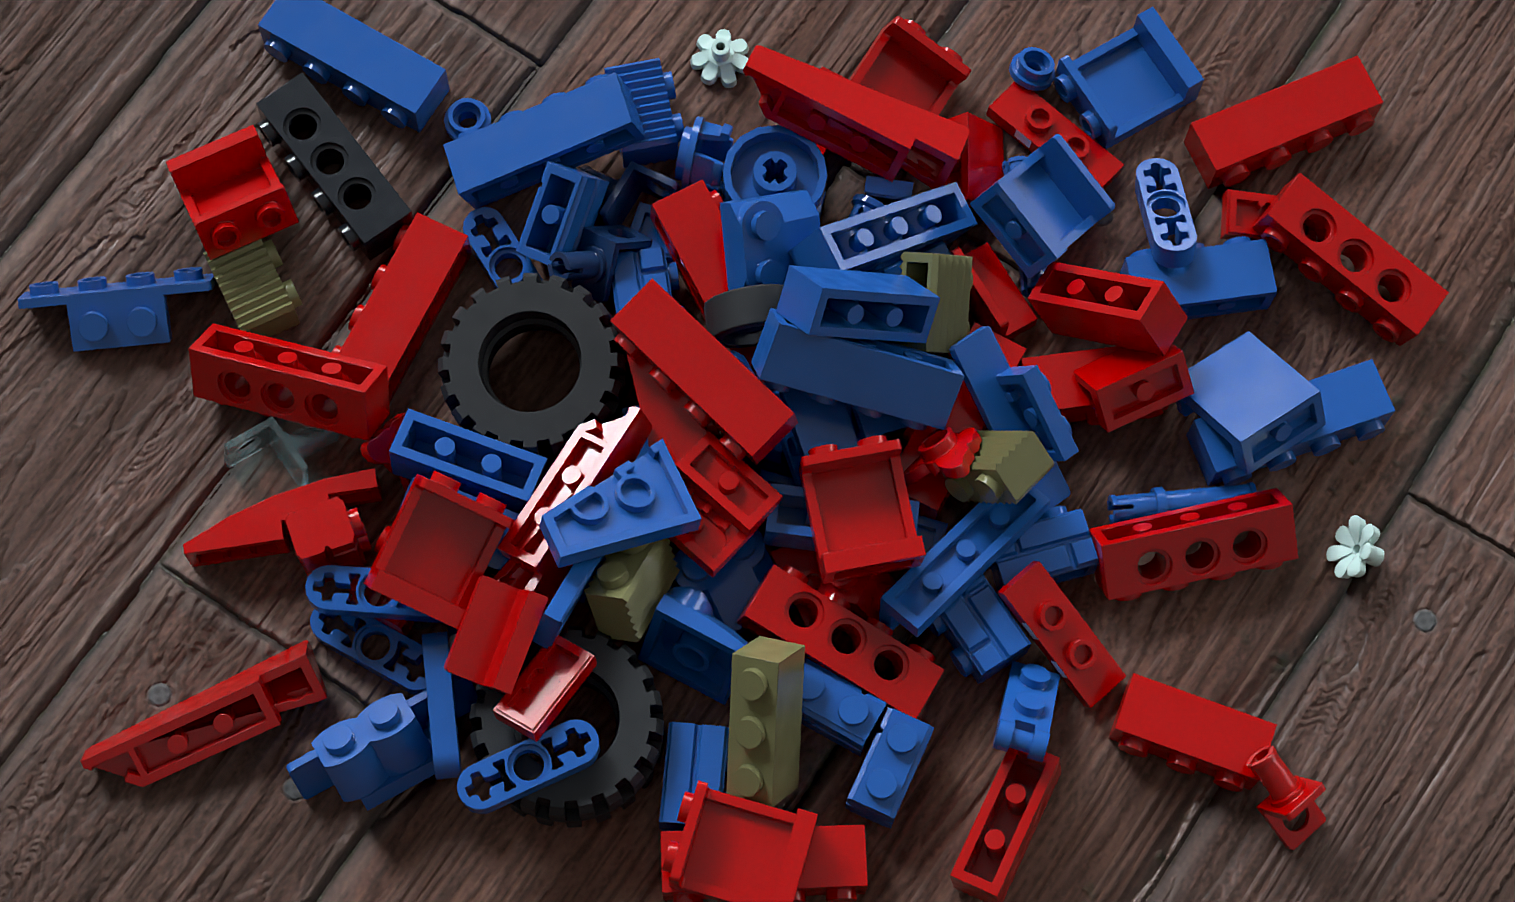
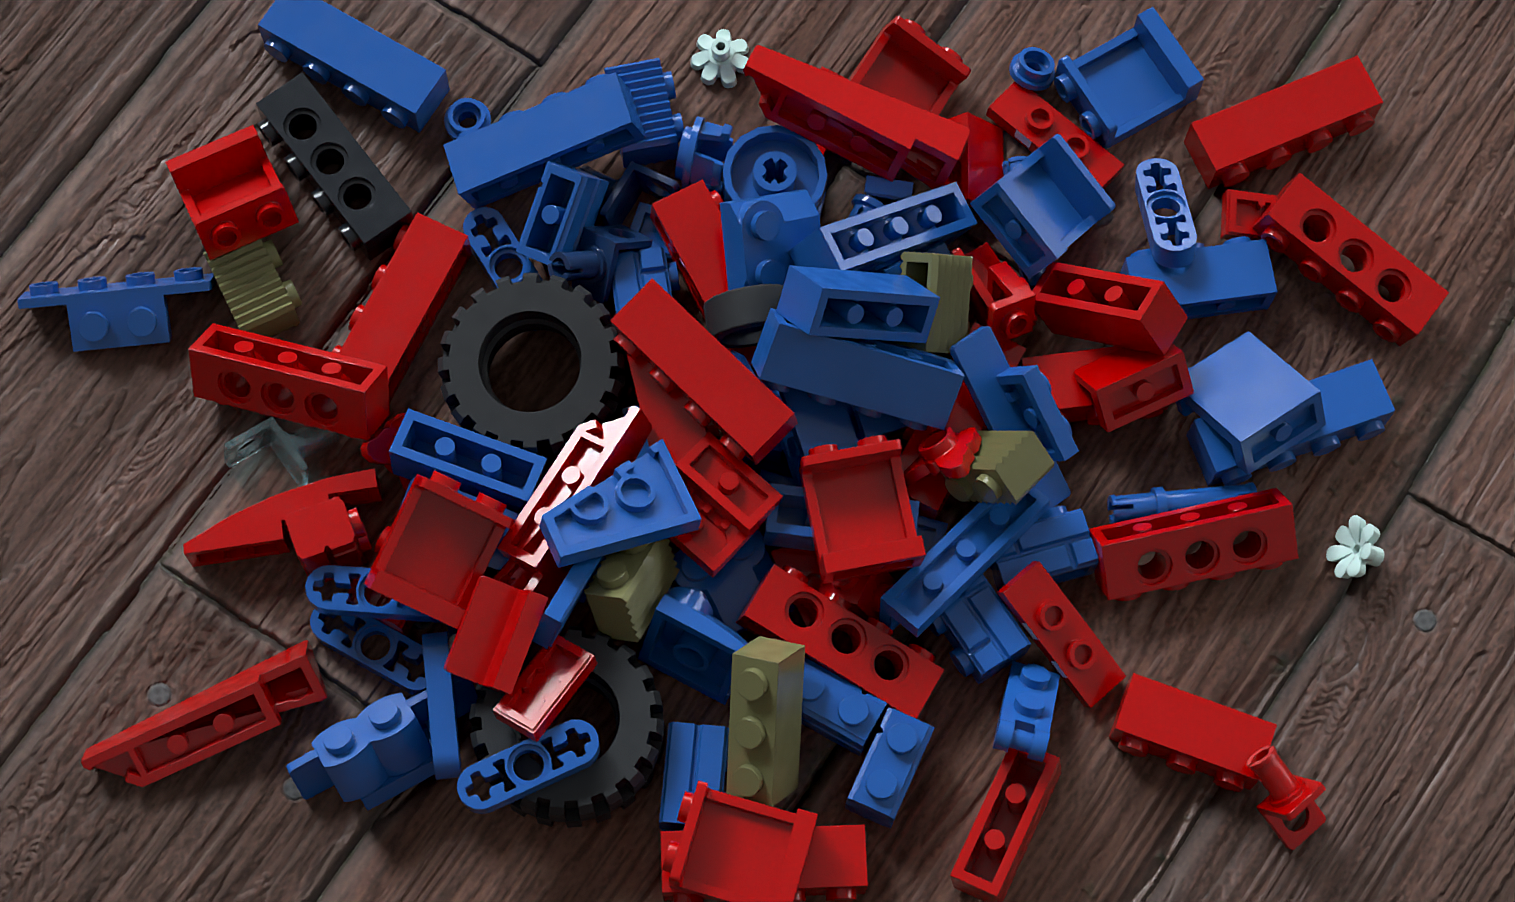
(1013, 305): none -> red bracket

